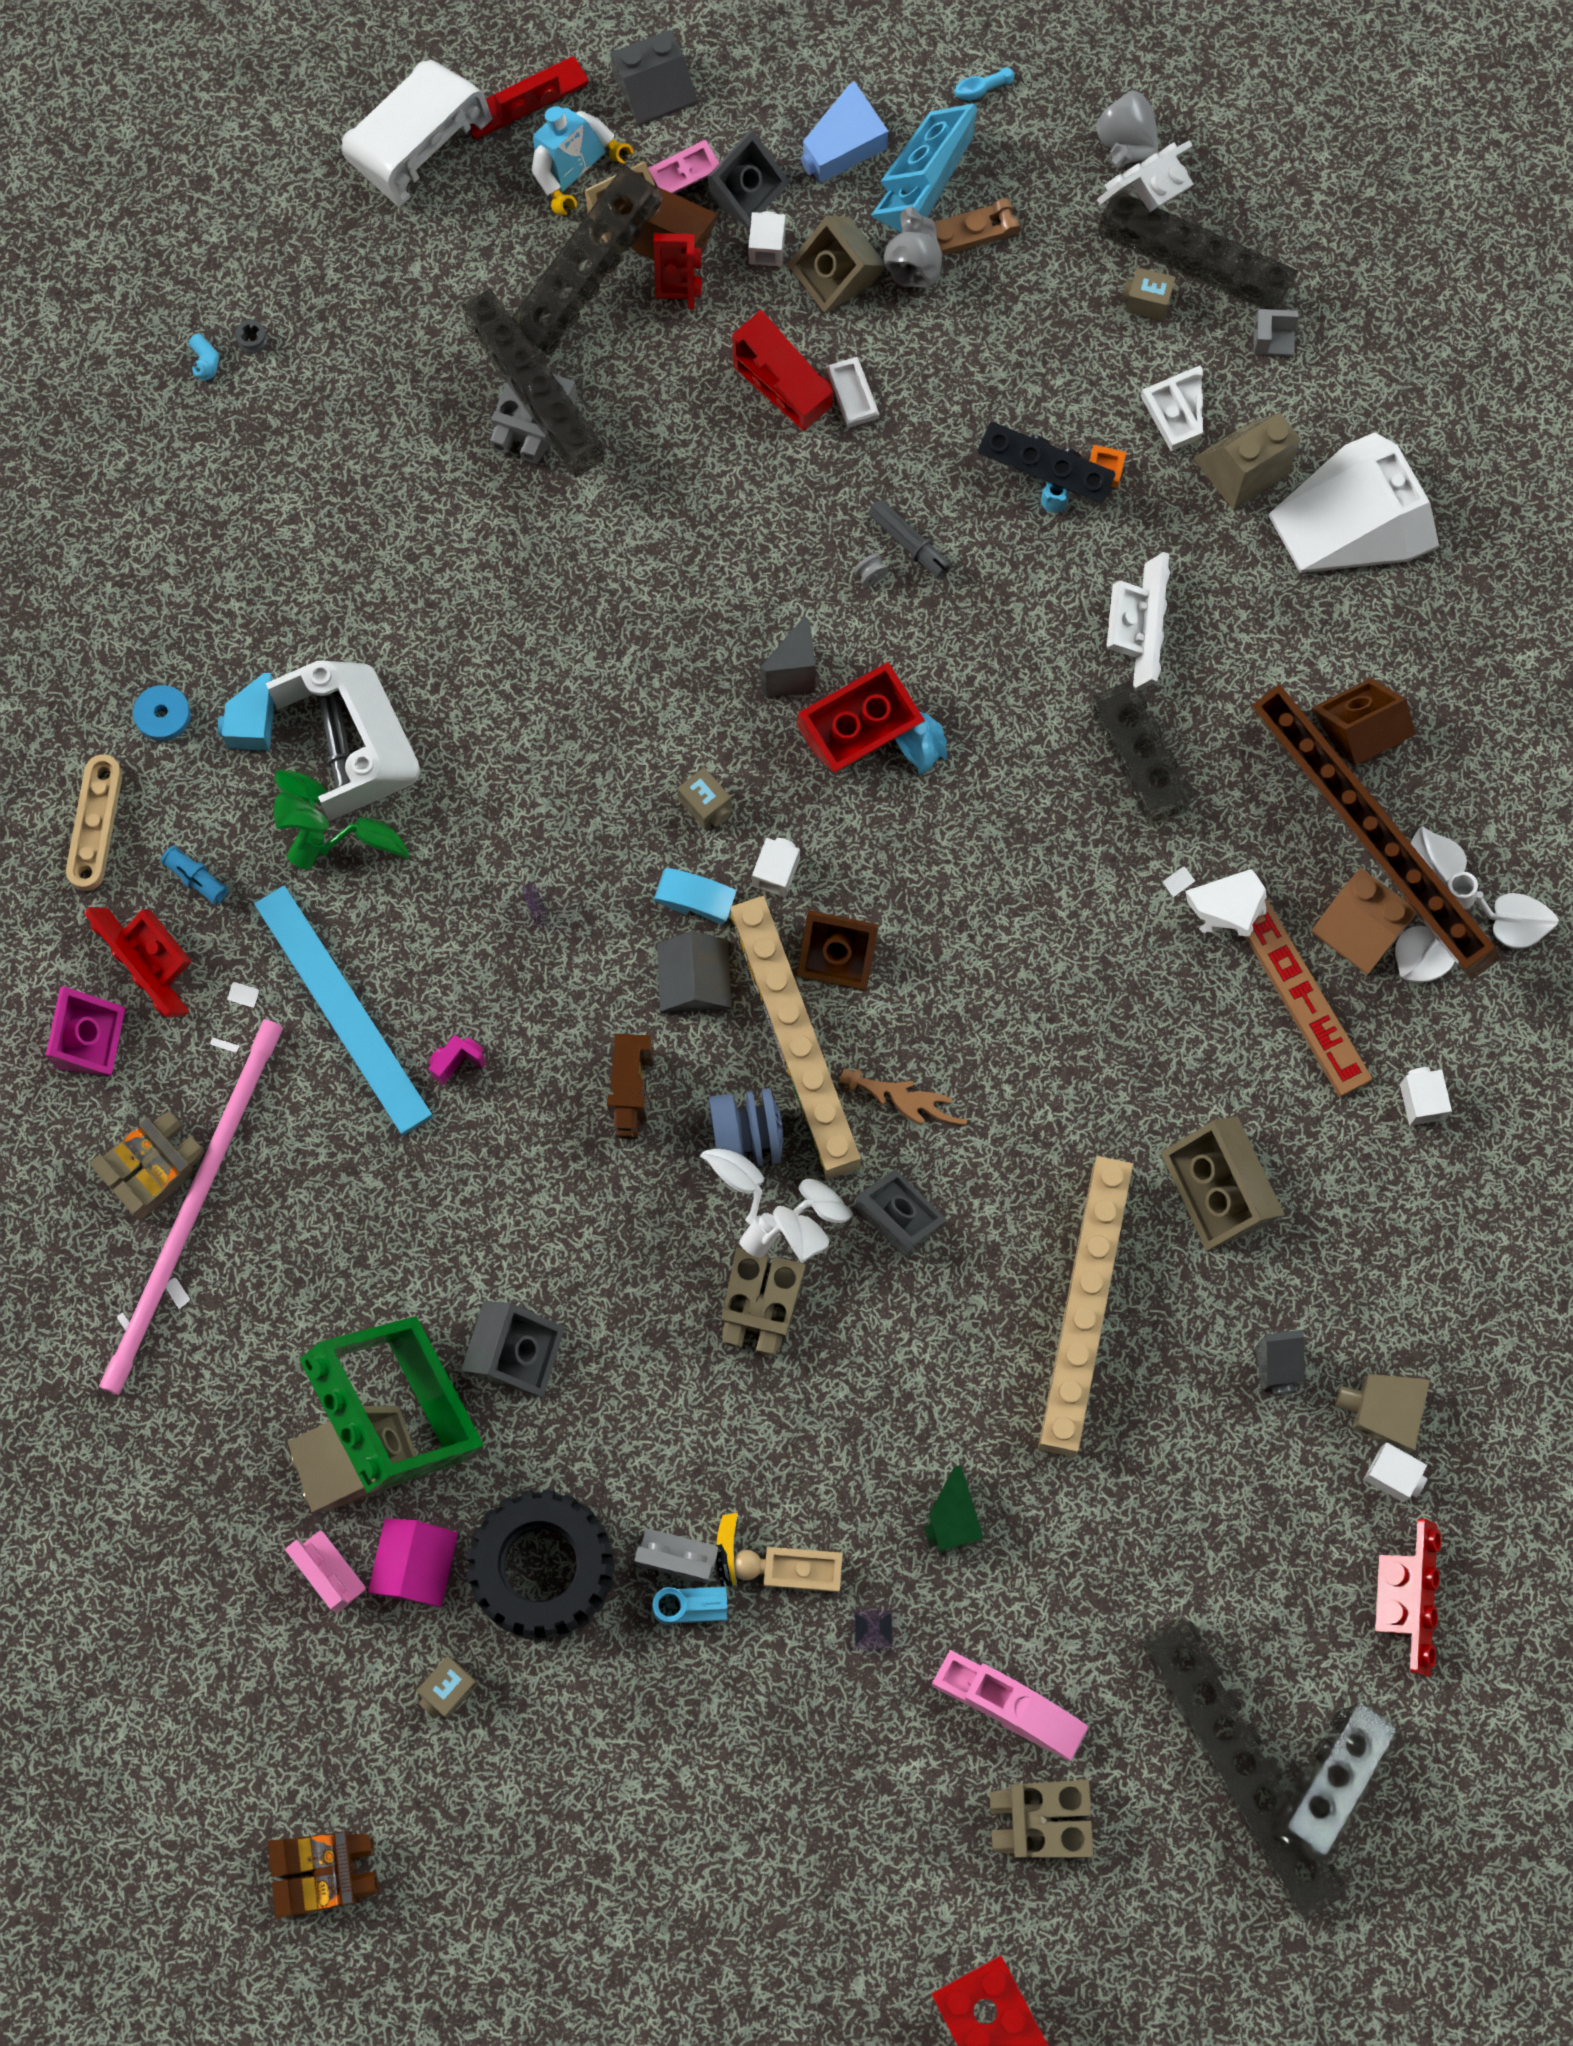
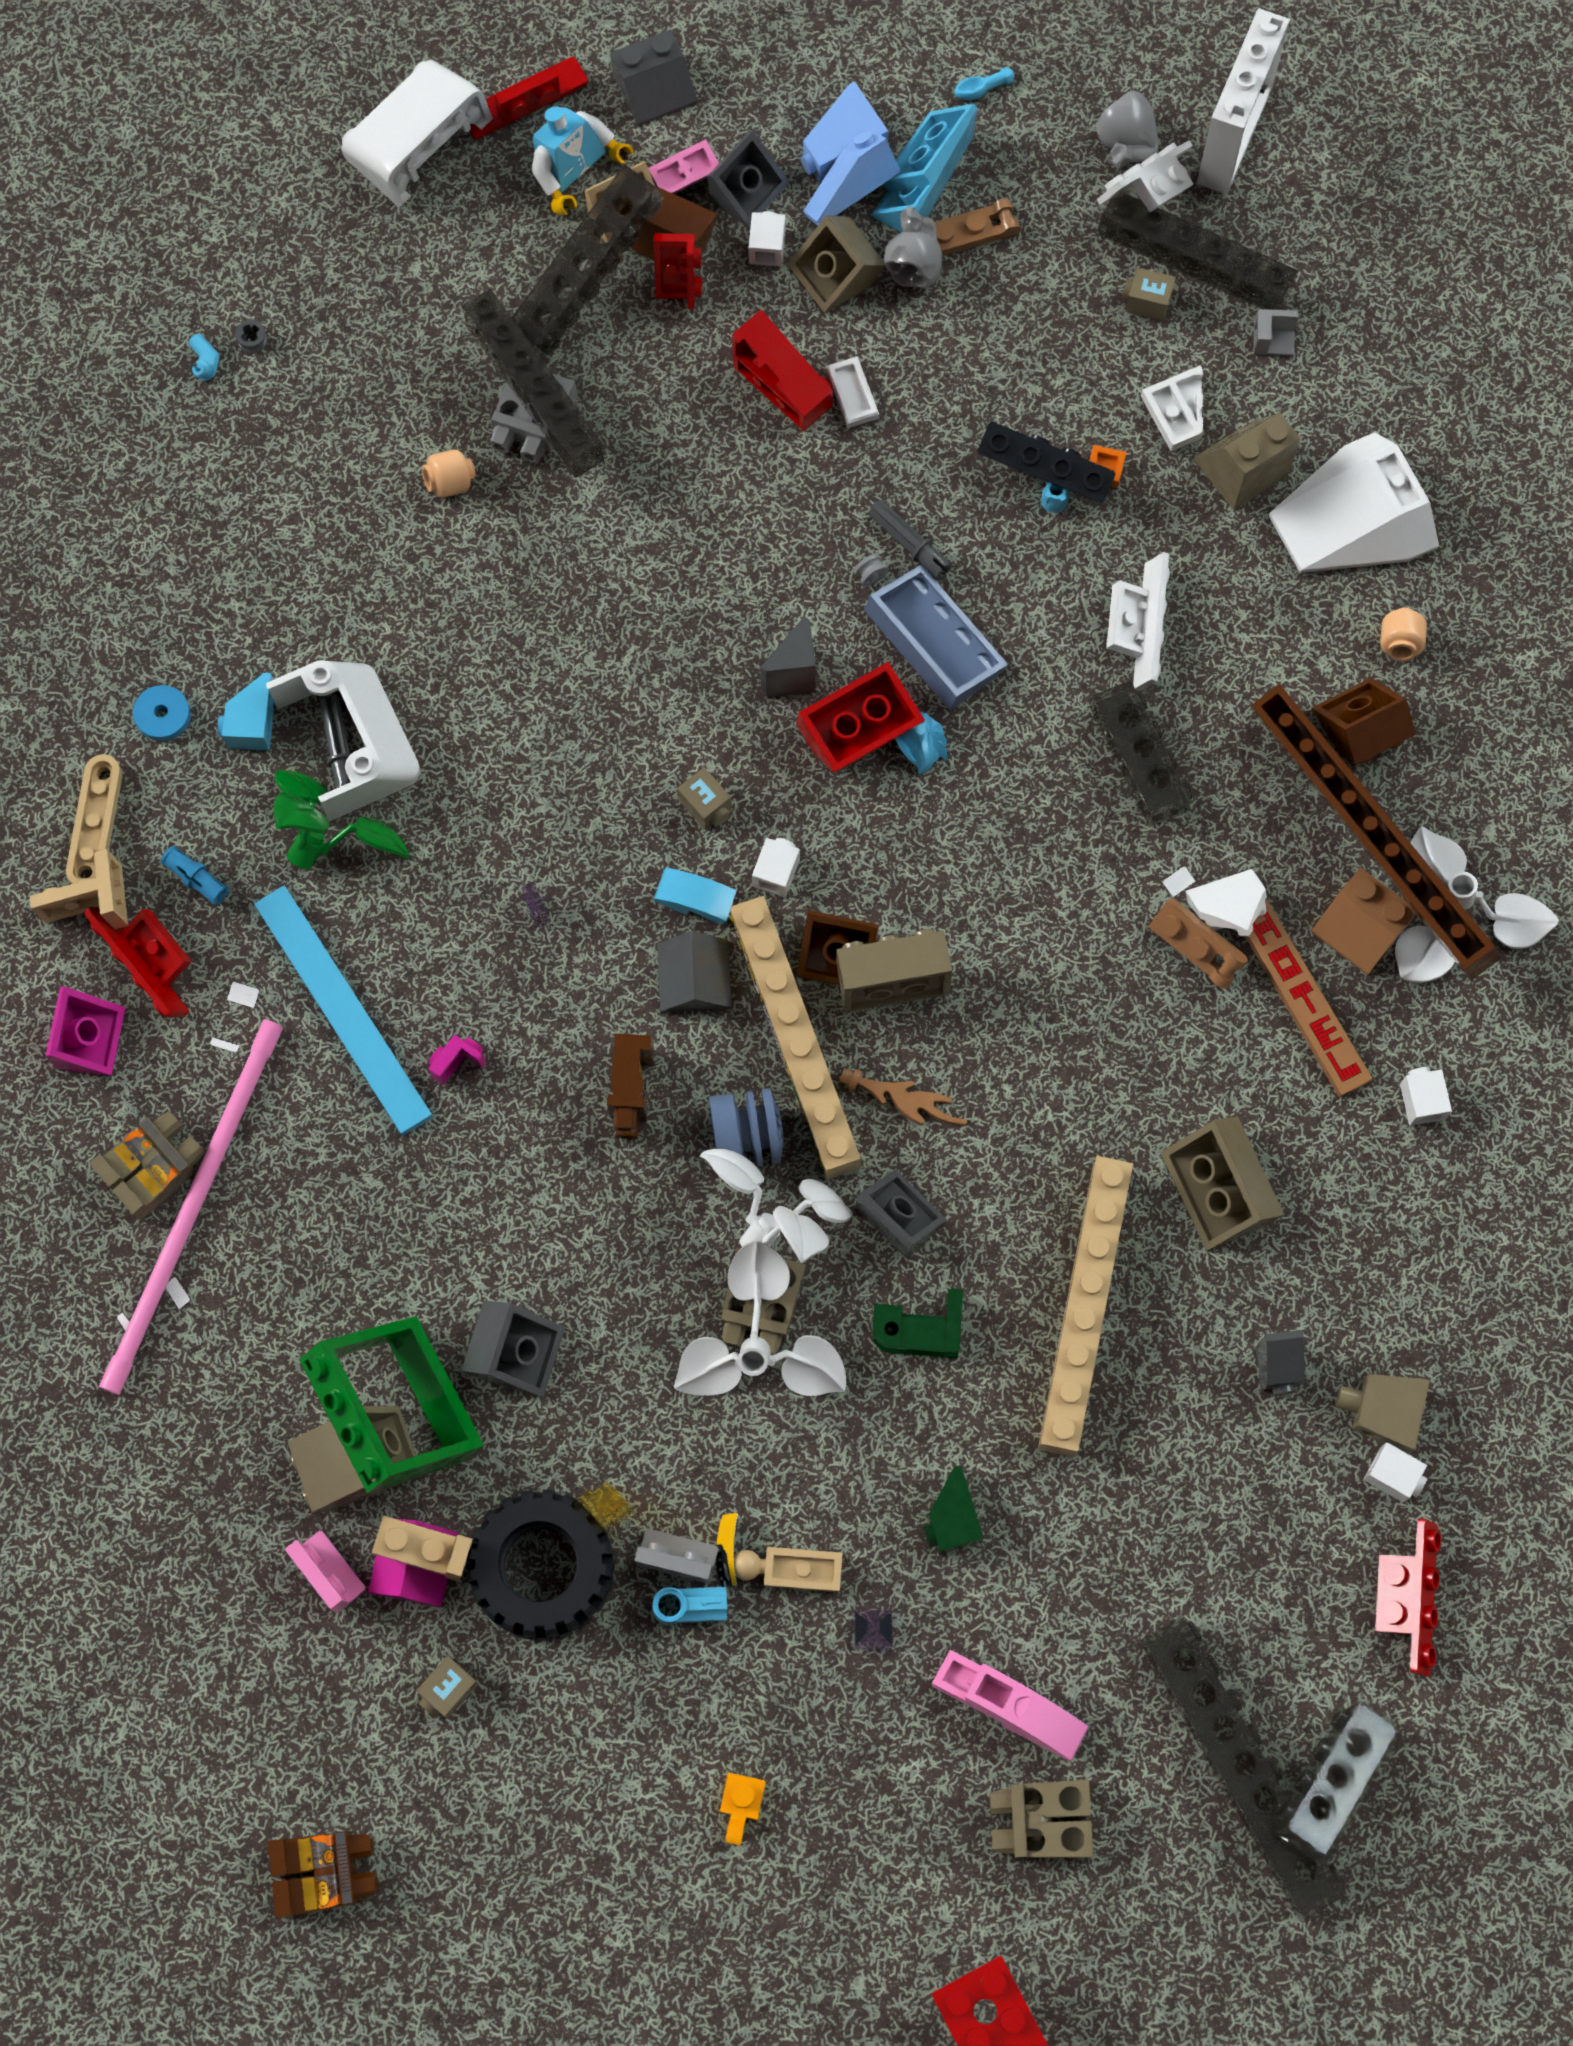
(102, 891): none -> tan bracket
(422, 1547): none -> tan bracket
(448, 473): none -> light nougat head
(606, 1505): none -> clear yellow slope
(710, 1369): none -> white plant
(741, 1800): none -> light orange plate
(855, 173): none -> light blue slope
(894, 970): none -> dark tan slope
(920, 1333): none -> dark green piece
(935, 636): none -> sand blue slope
(1198, 942): none -> medium nougat plate
(1241, 101): none -> white window
(1403, 634): none -> light nougat head

